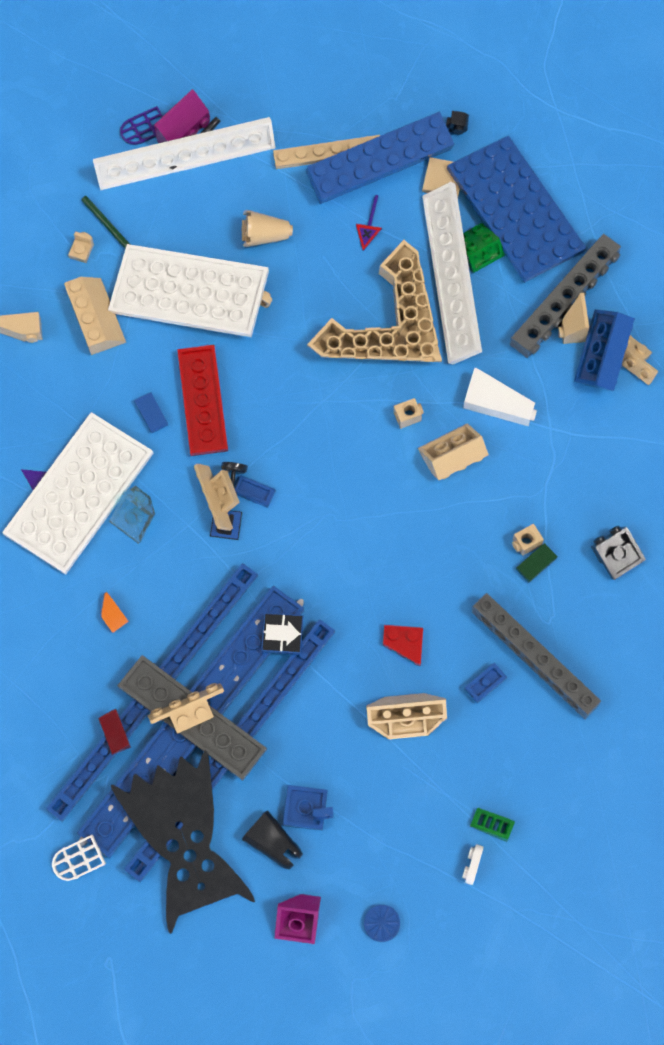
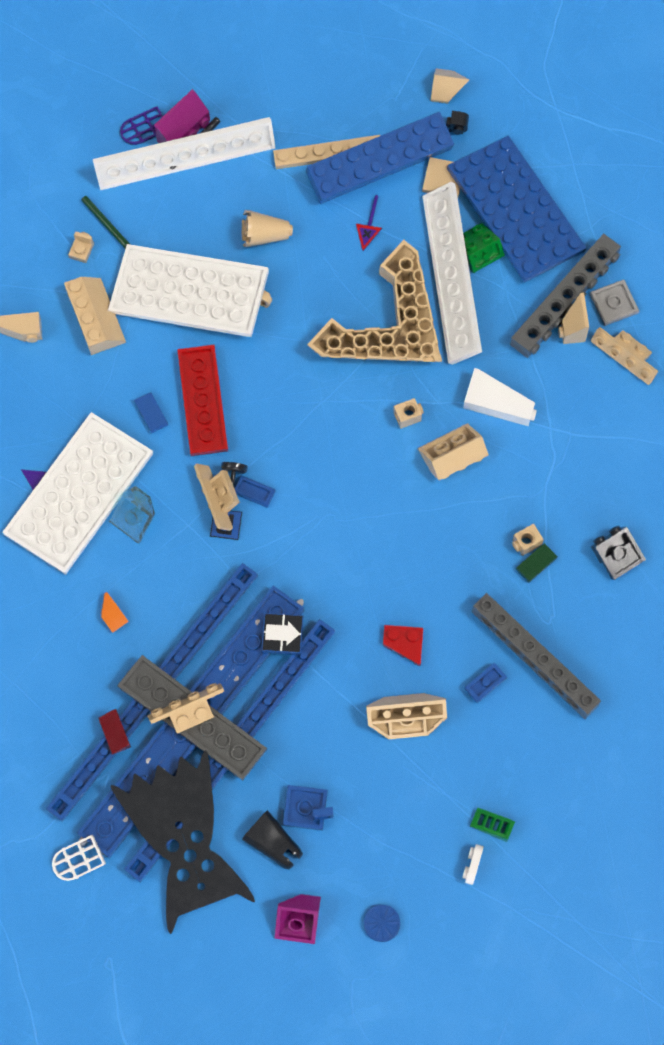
(446, 85): none -> tan slope
(604, 349): blue slope -> none
(614, 302): none -> light grey tile

